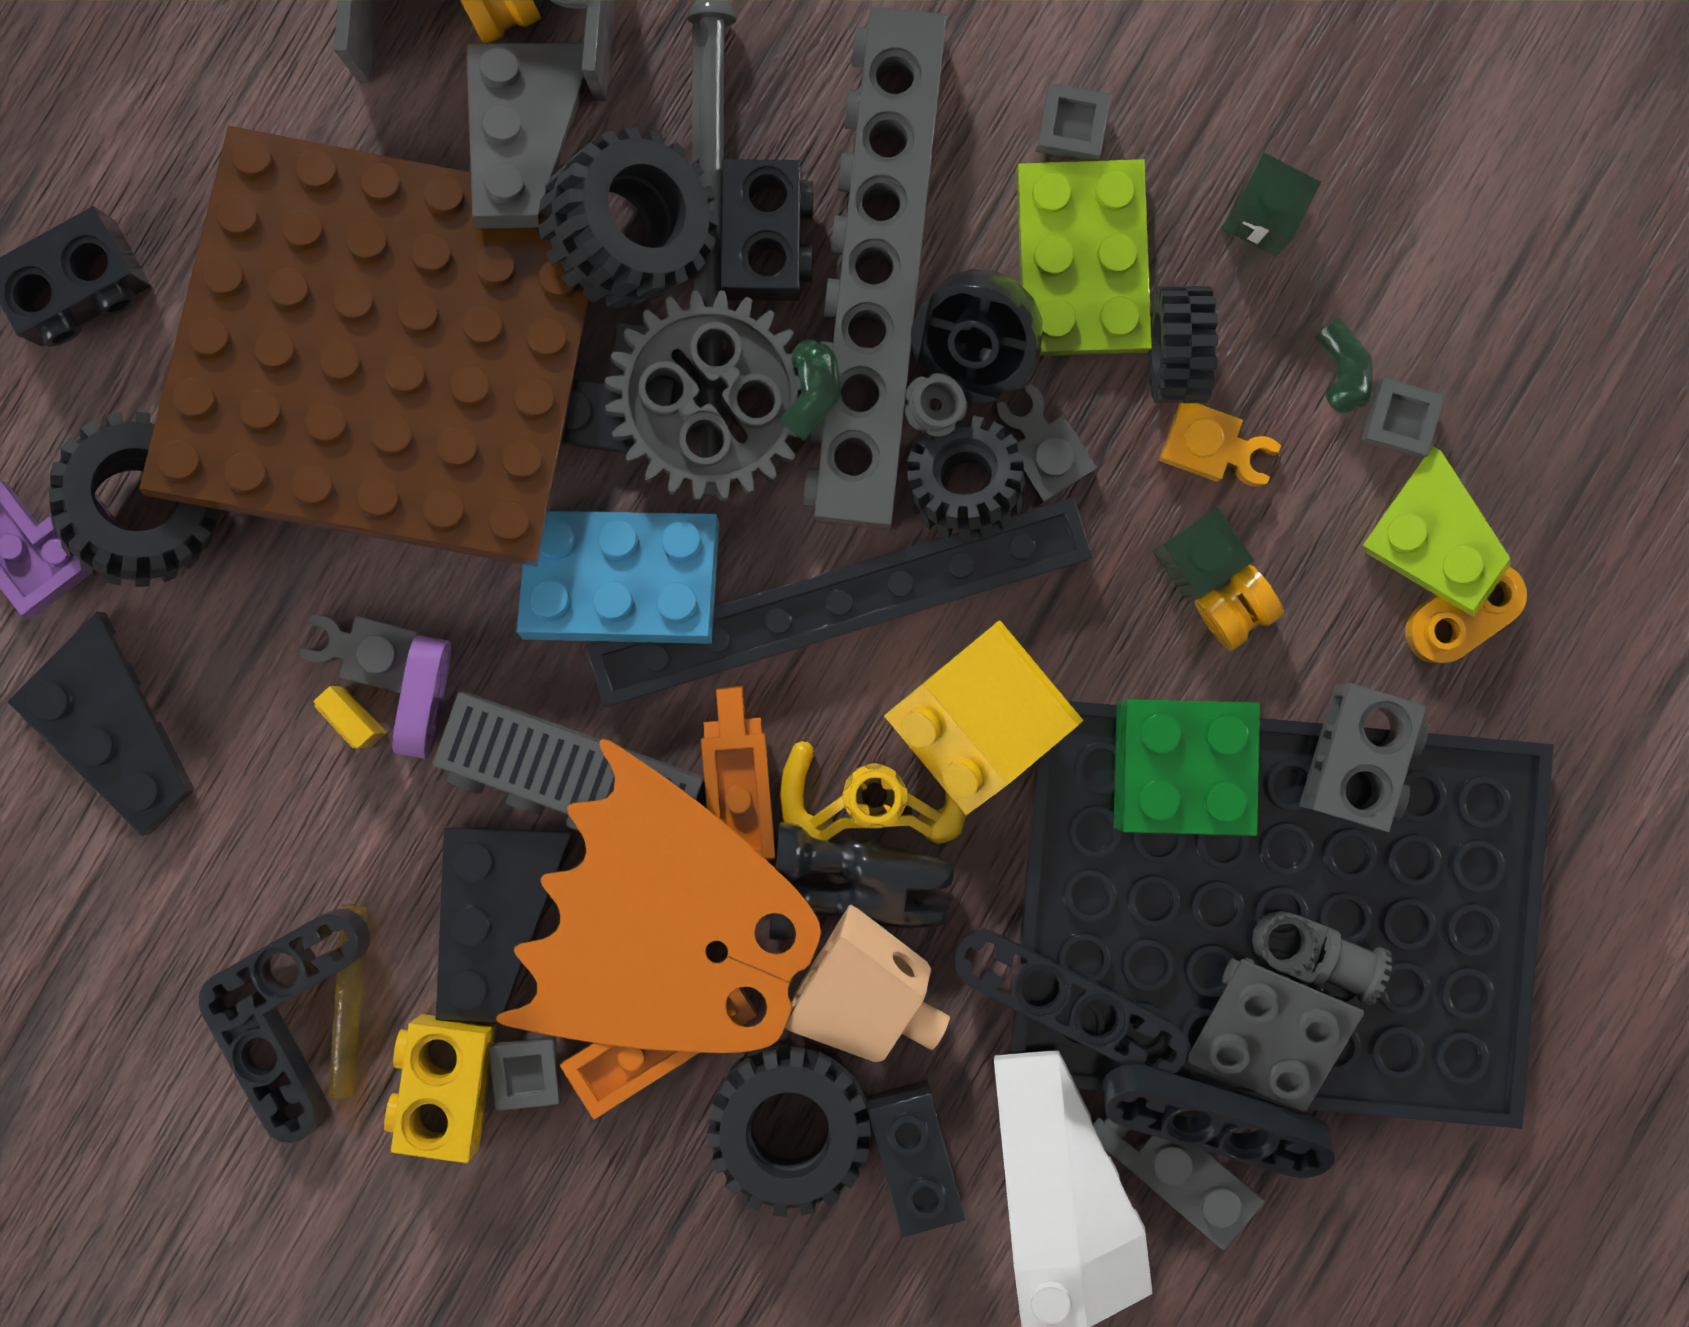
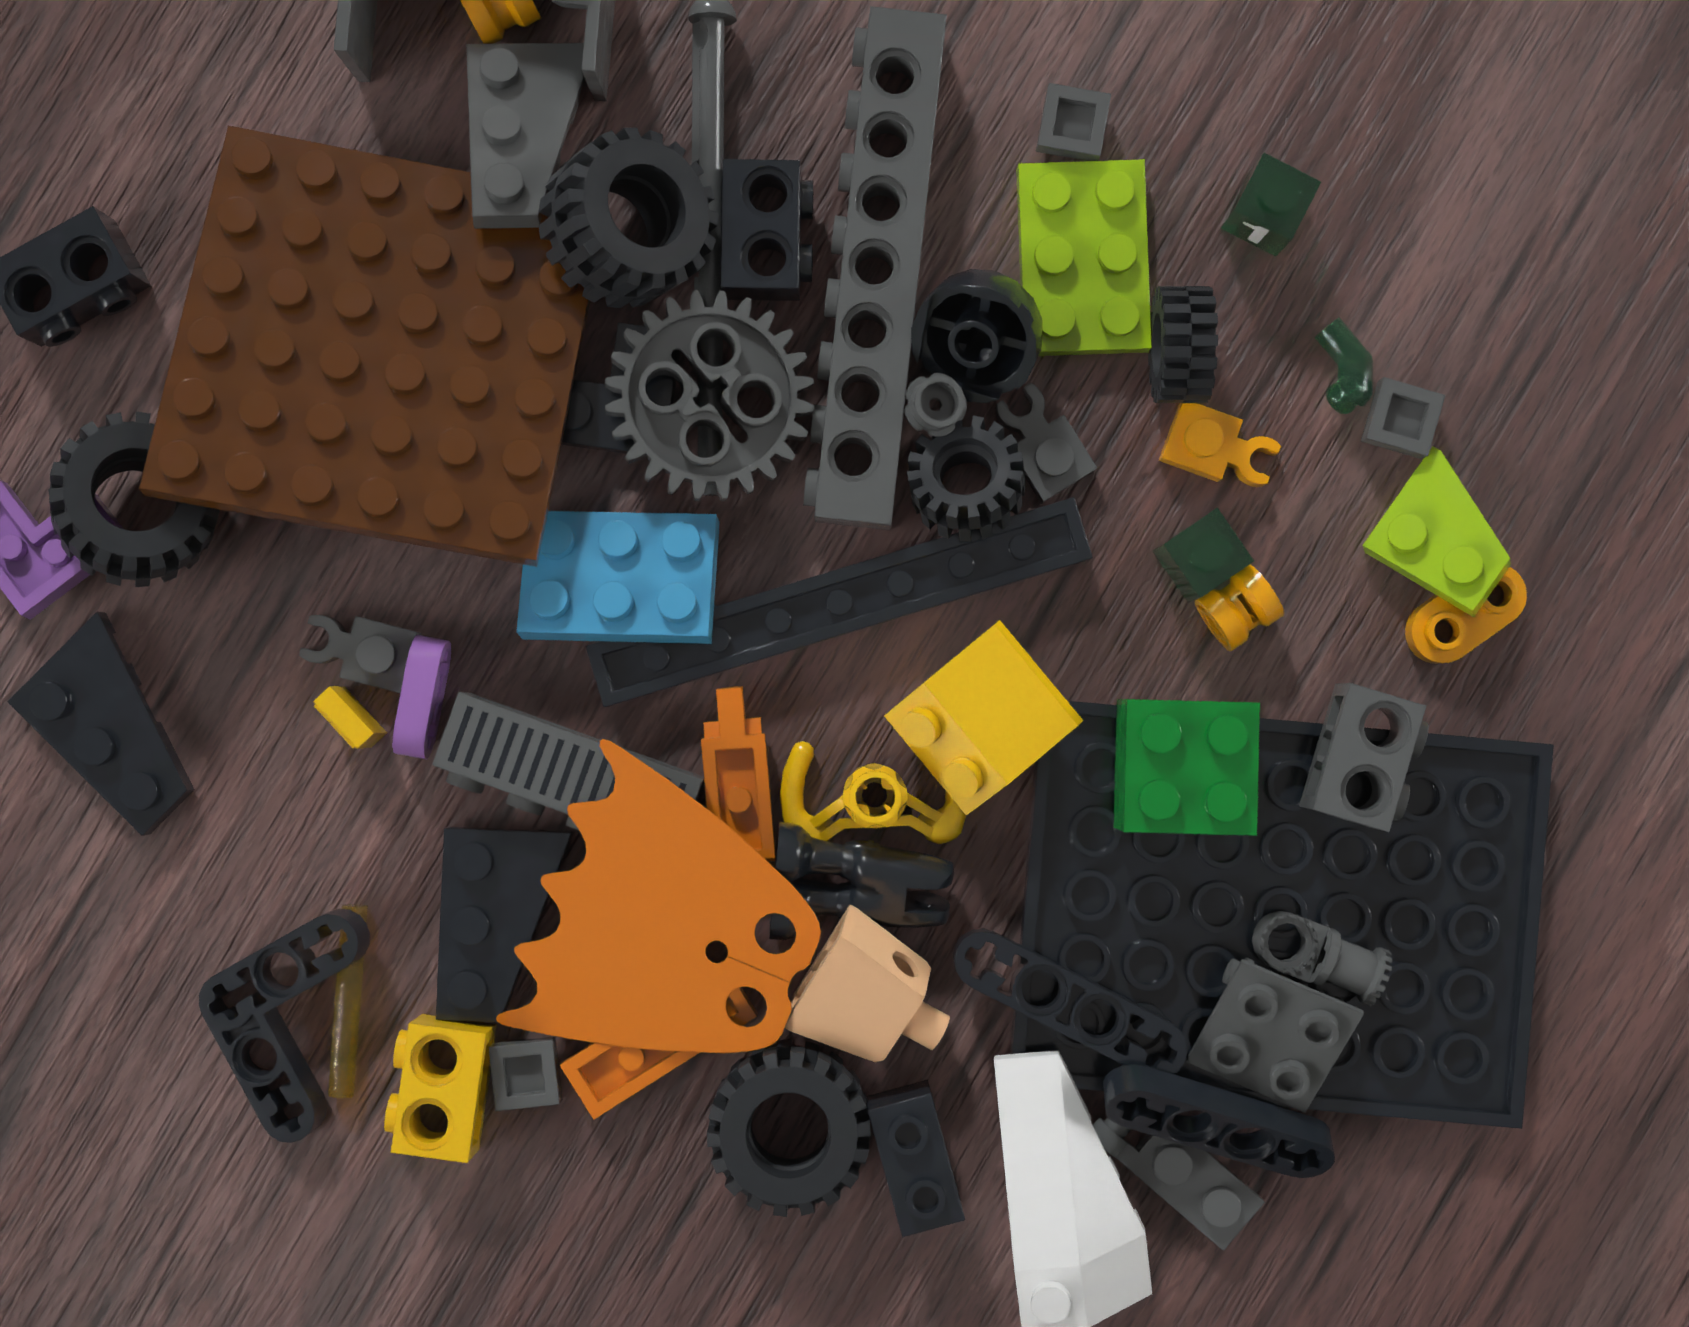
(819, 387): clear green arm -> none

